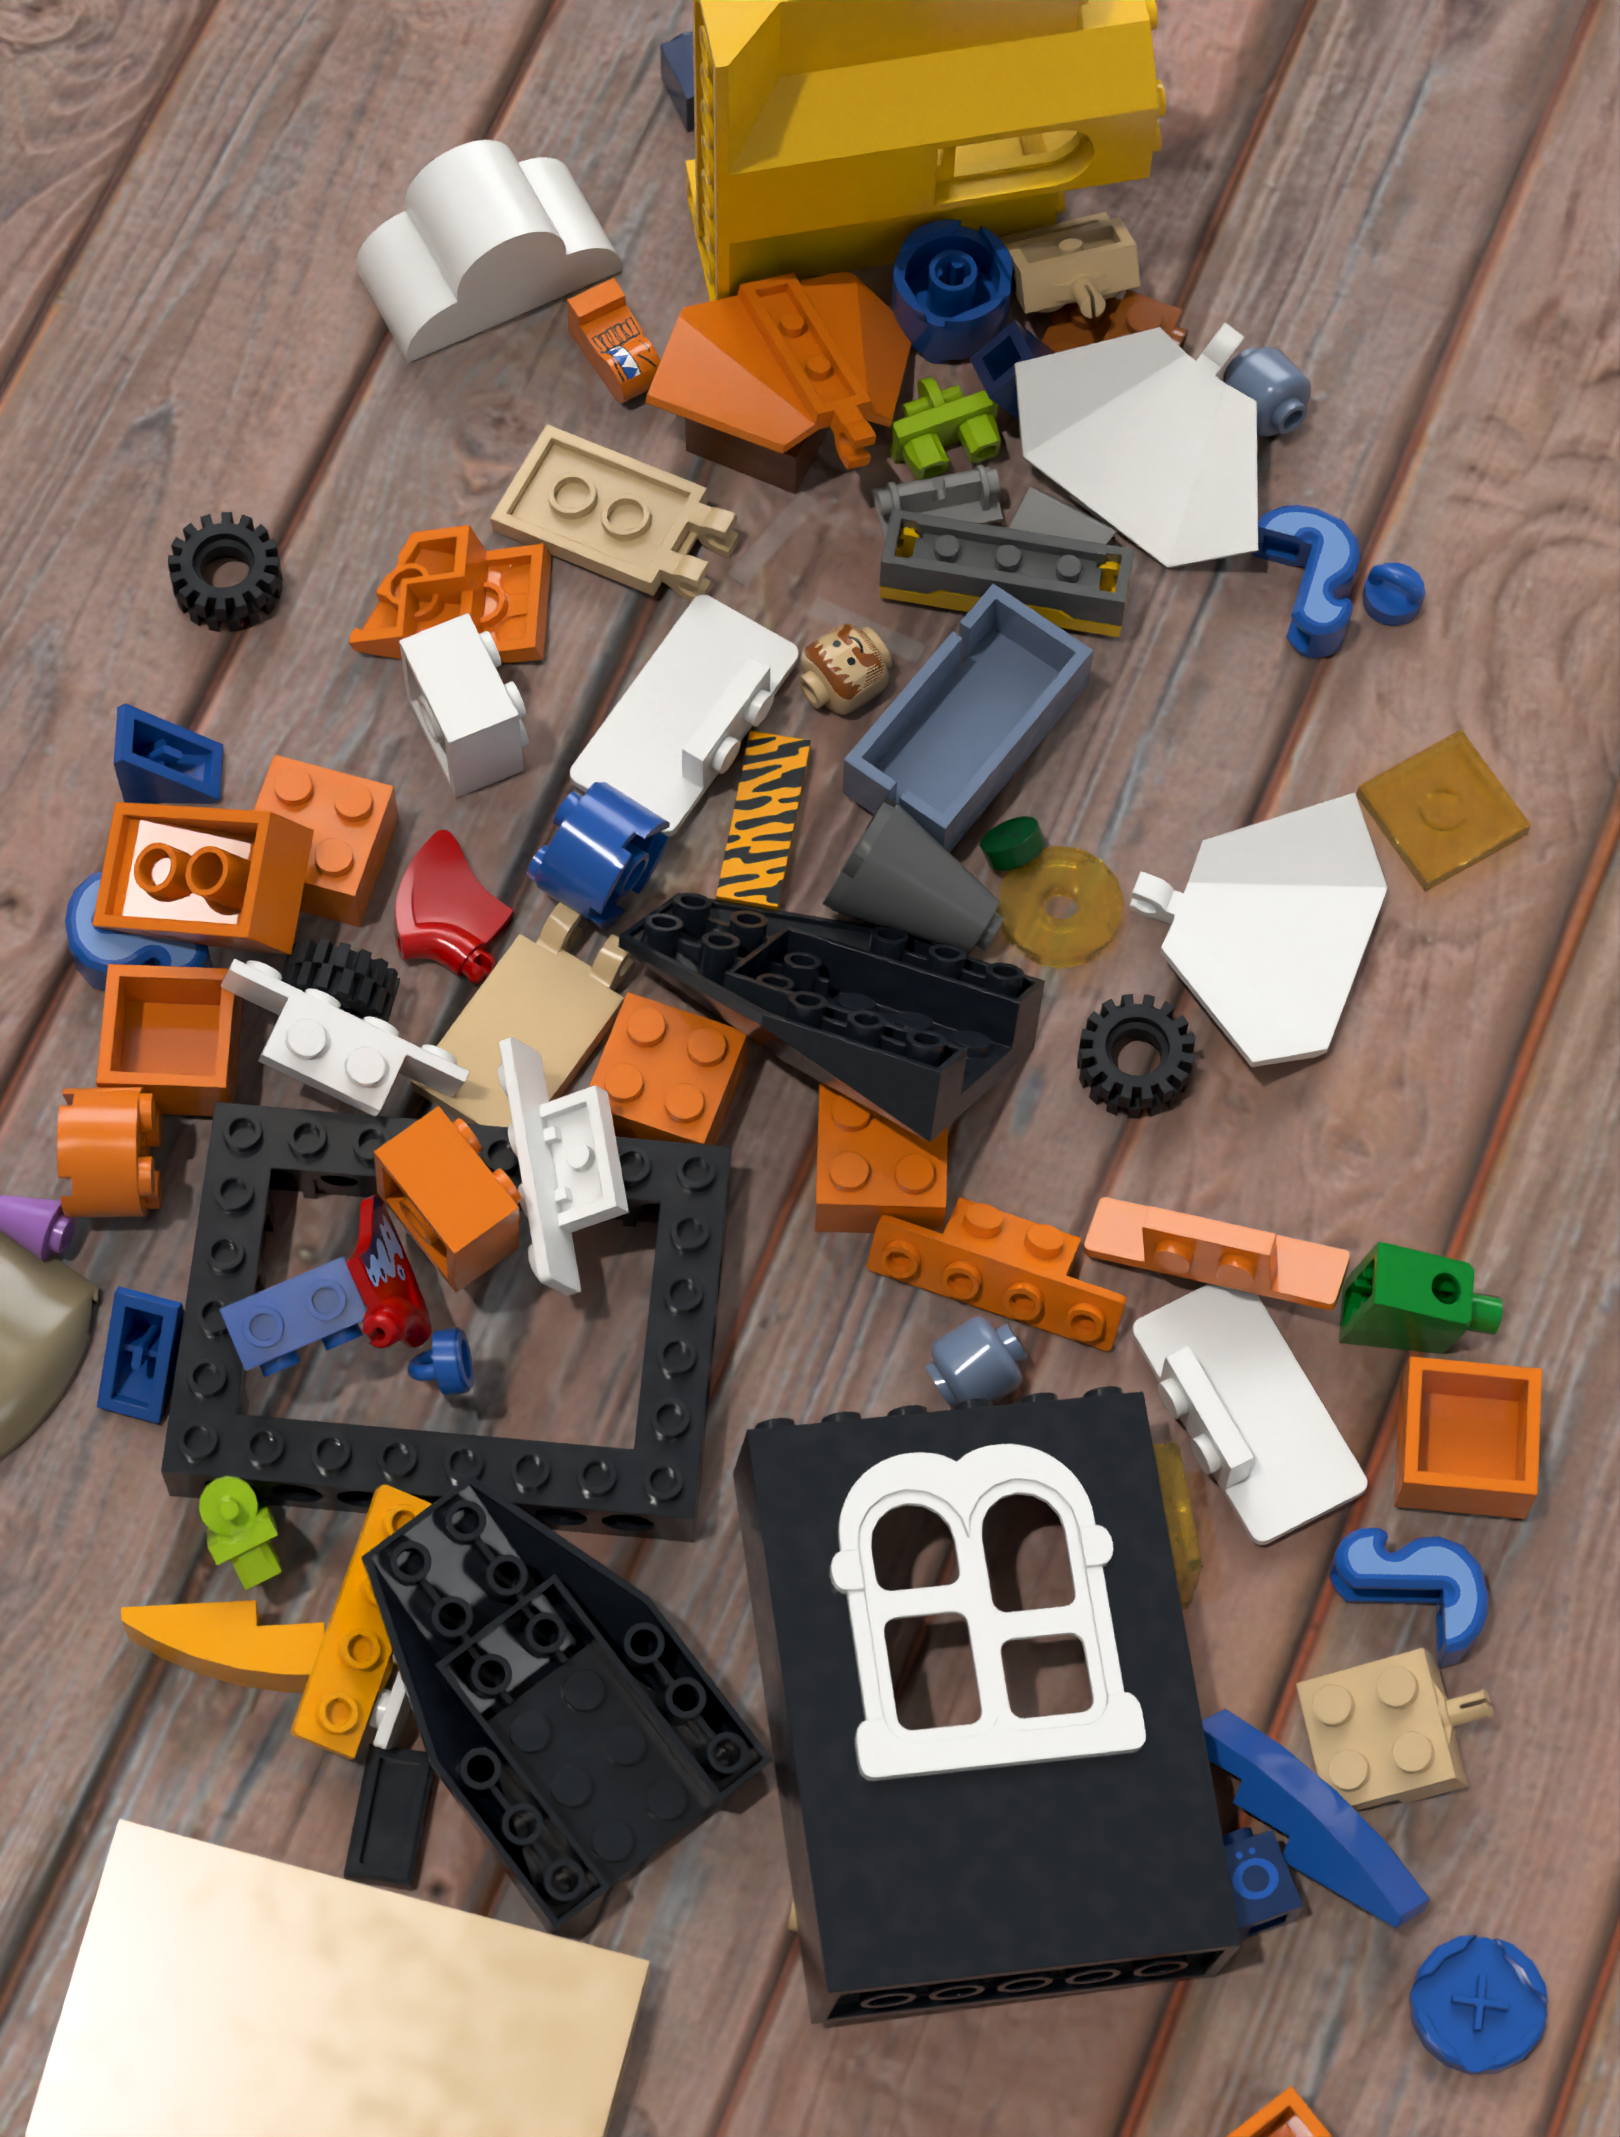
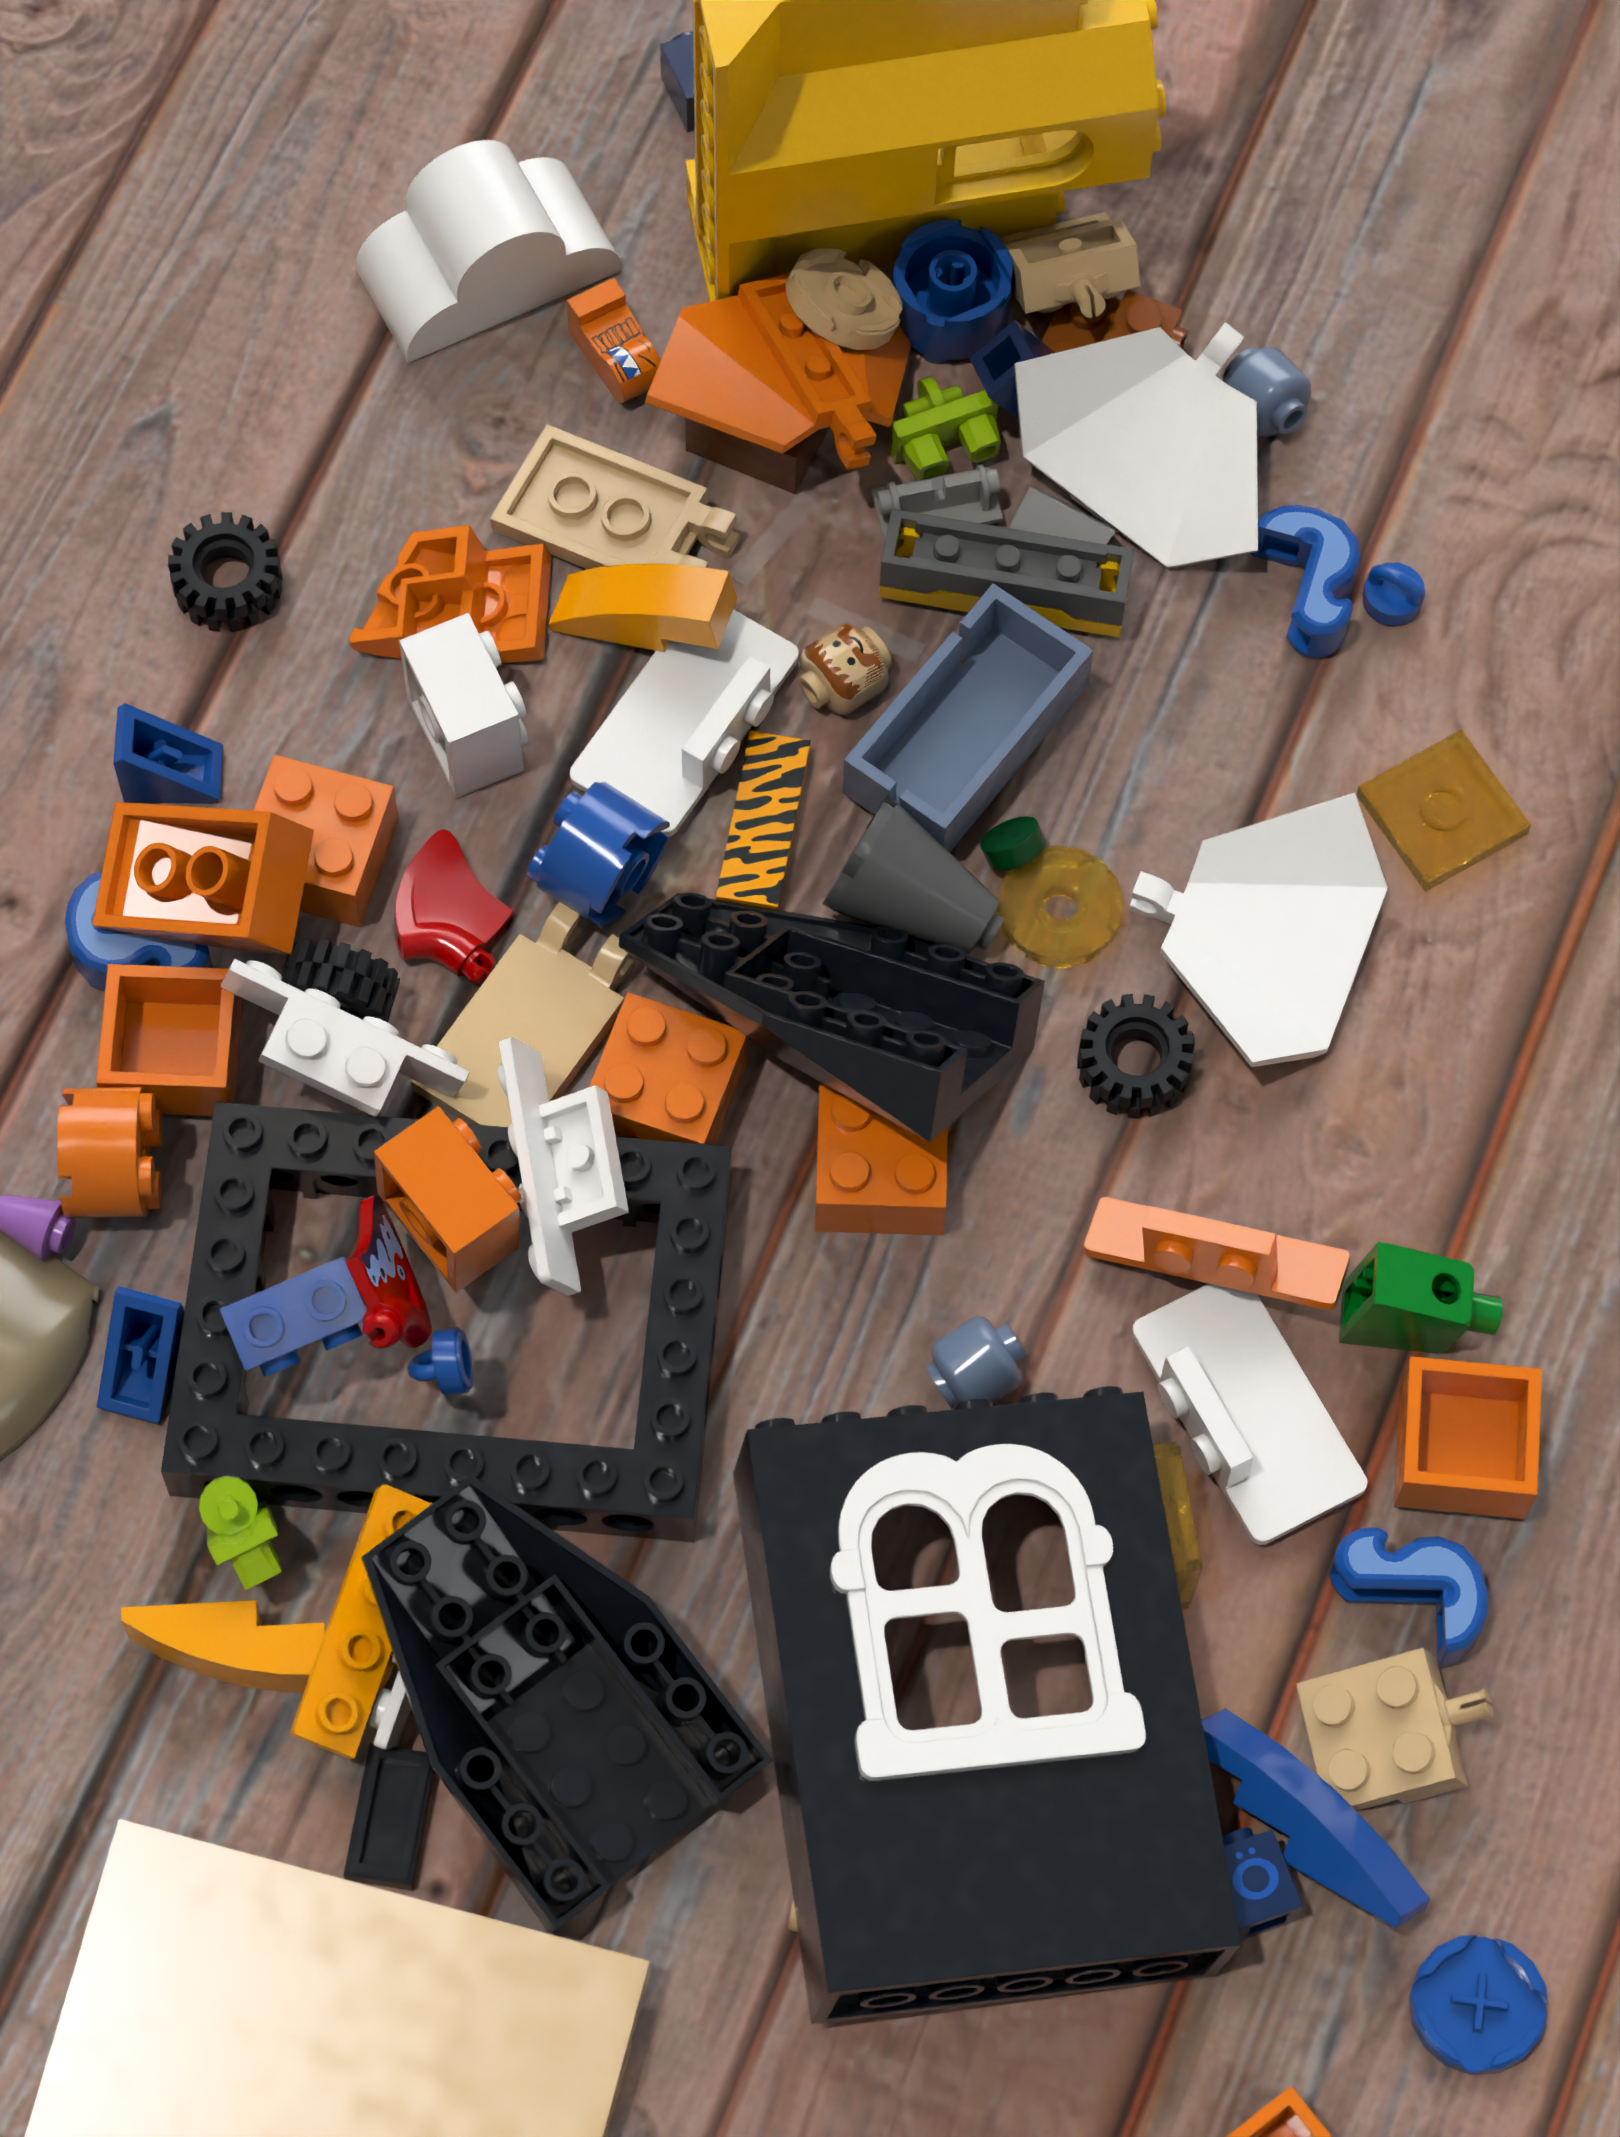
(646, 605): none -> light orange slope
(844, 299): none -> tan tile
(1000, 1268): orange bracket -> none

